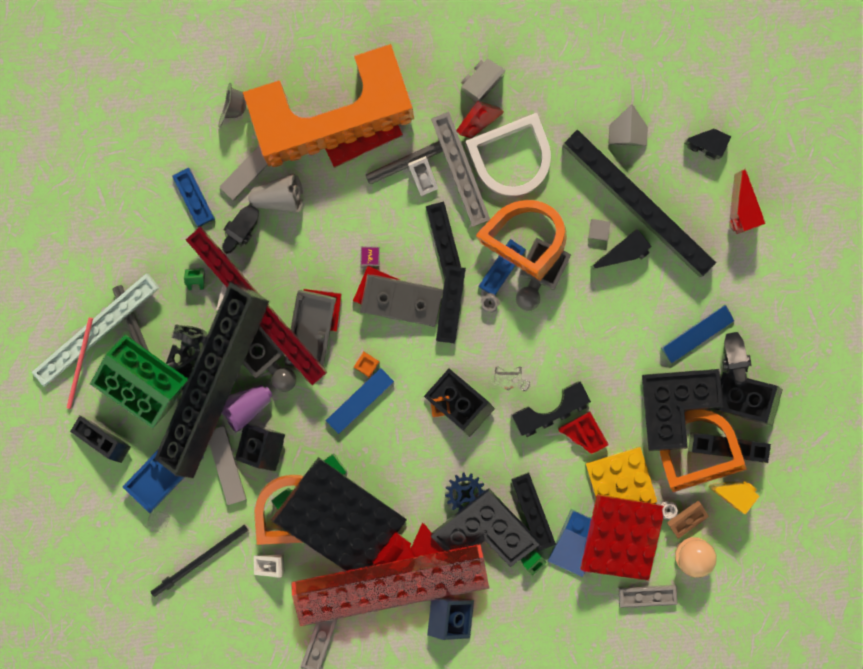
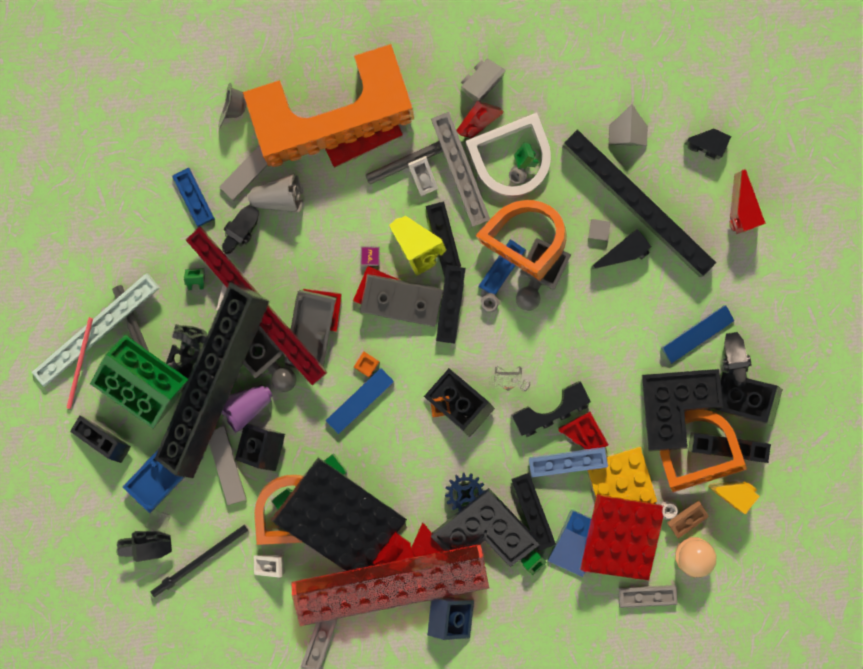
(145, 545): none -> black hinge
(417, 244): none -> neon yellow slope
(517, 175): none -> light grey plate
(525, 157): none -> green tile
(568, 462): none -> medium blue plate

